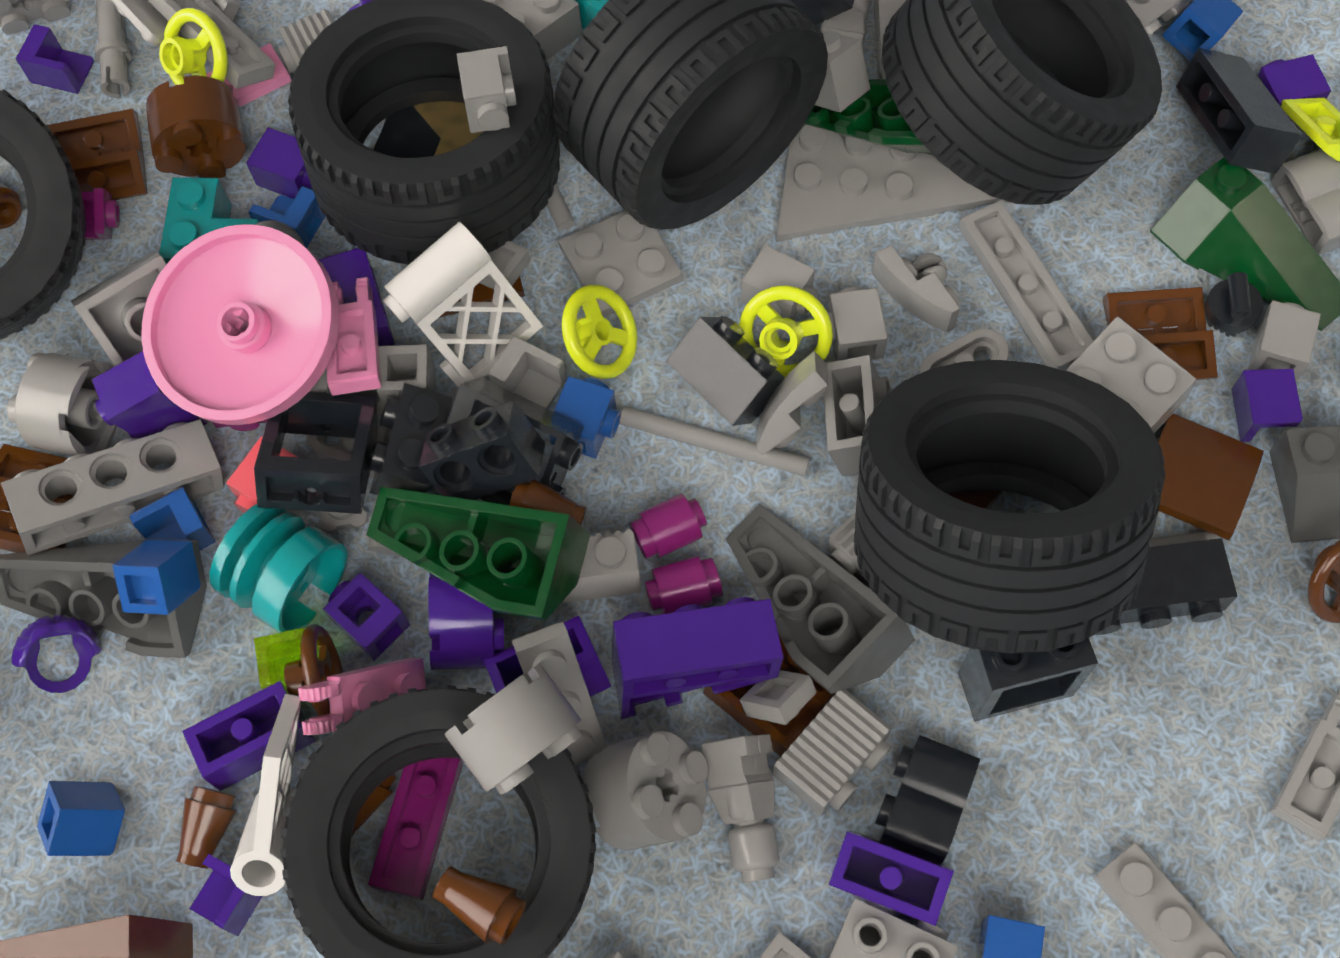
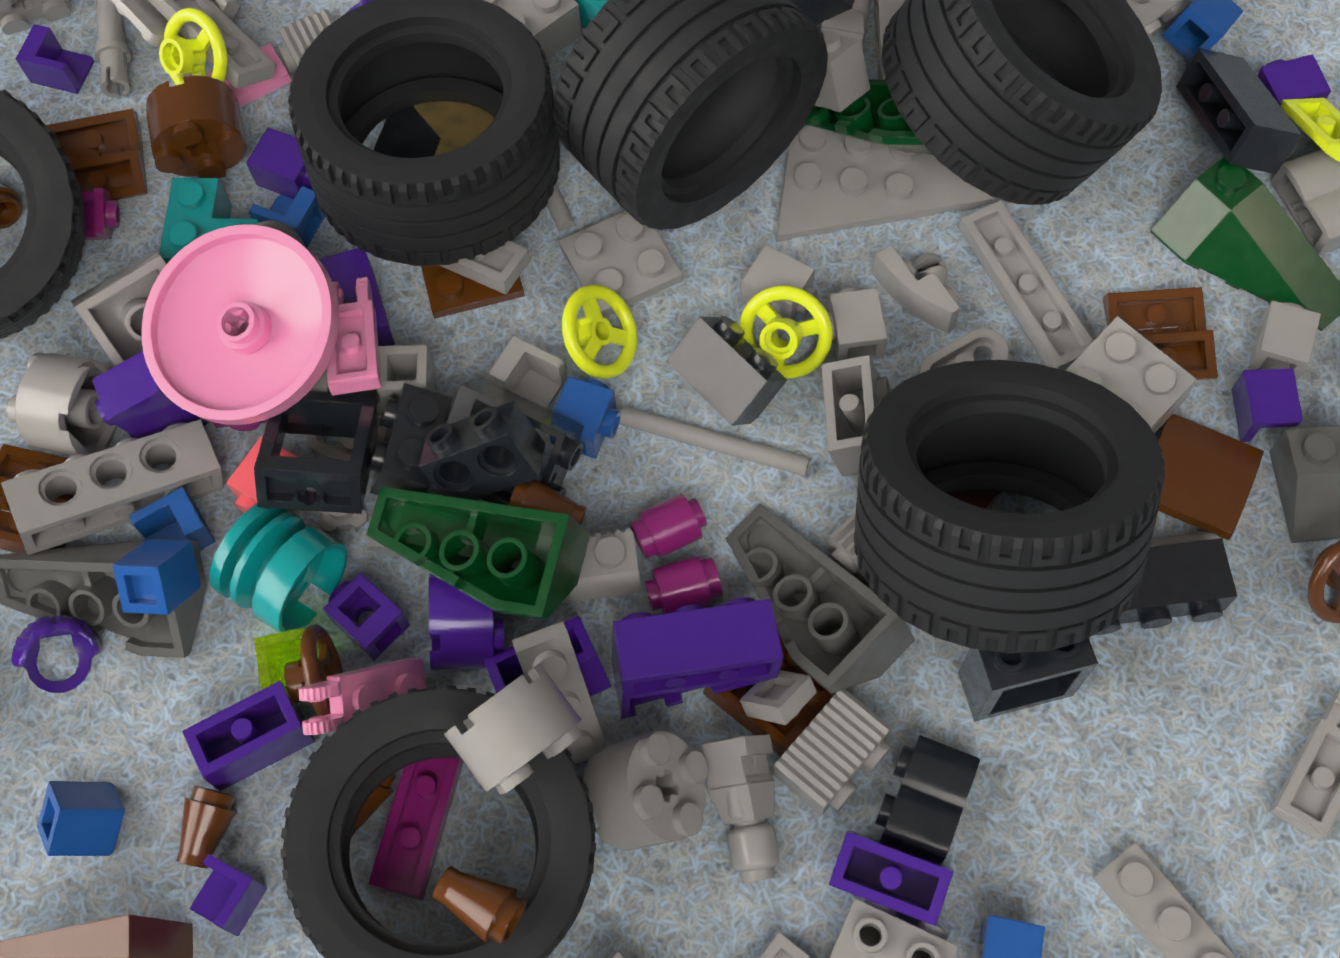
(258, 858): white piece -> none
(435, 285): white piece -> none
(486, 88): light grey brick -> none
(782, 413): light grey slope -> none
(1233, 305): black piece -> none

